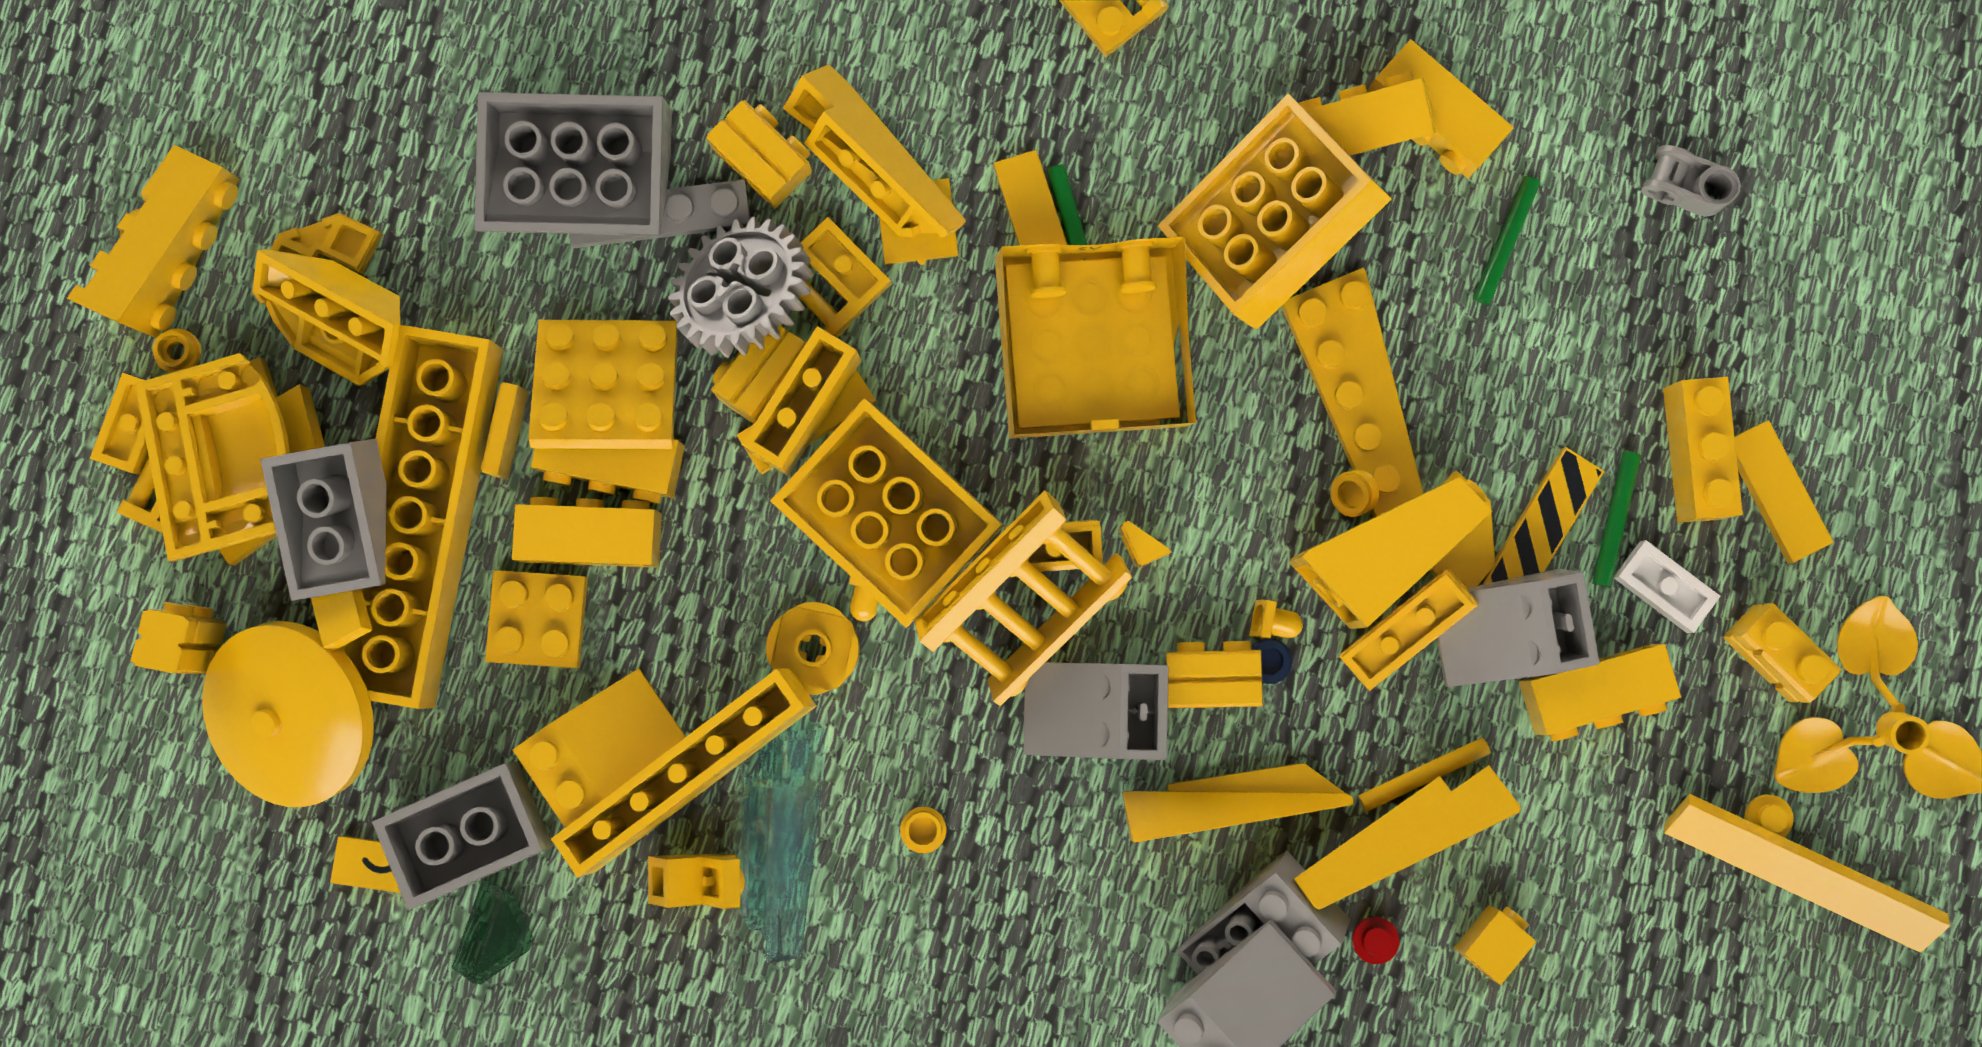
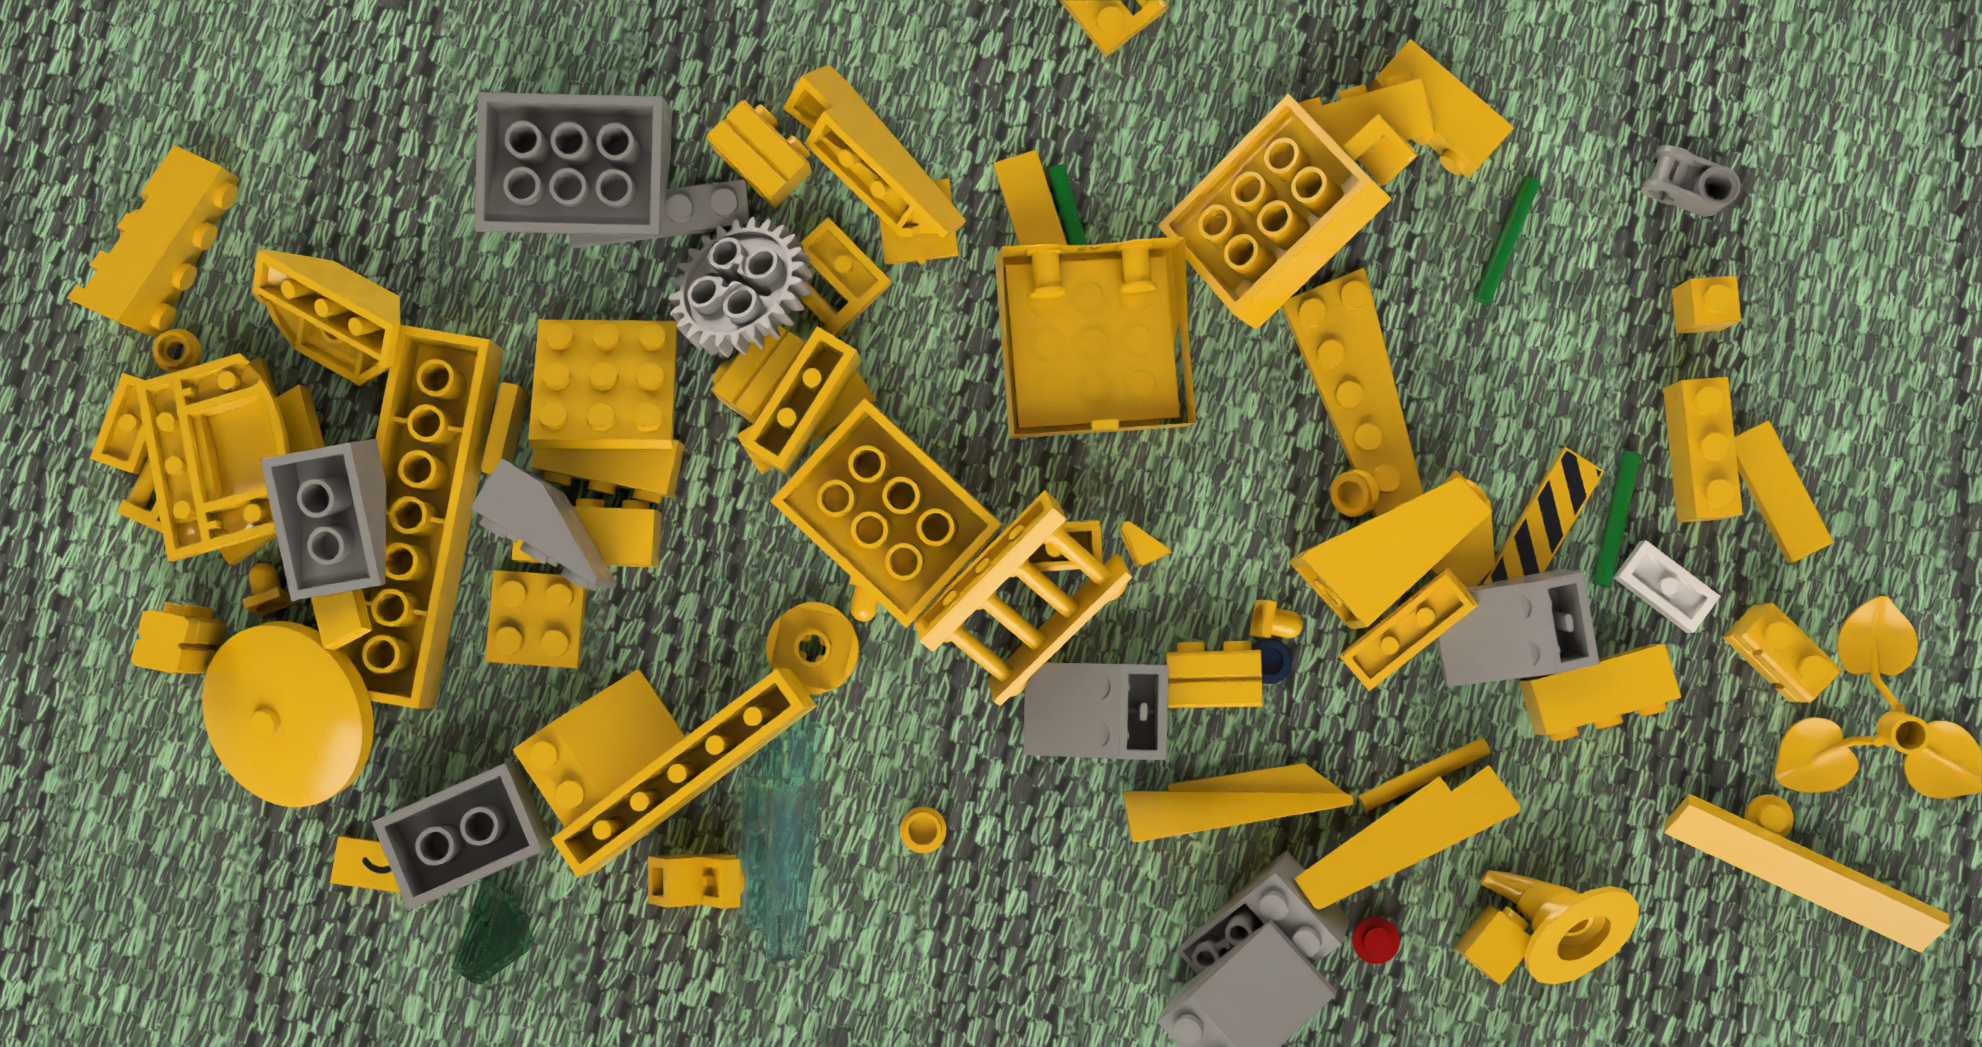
(266, 591): none -> yellow piece
(335, 238): yellow tile -> none
(532, 510): none -> light grey slope
(1380, 149): none -> yellow panel
(1569, 927): none -> yellow piece
(1706, 304): none -> yellow brick

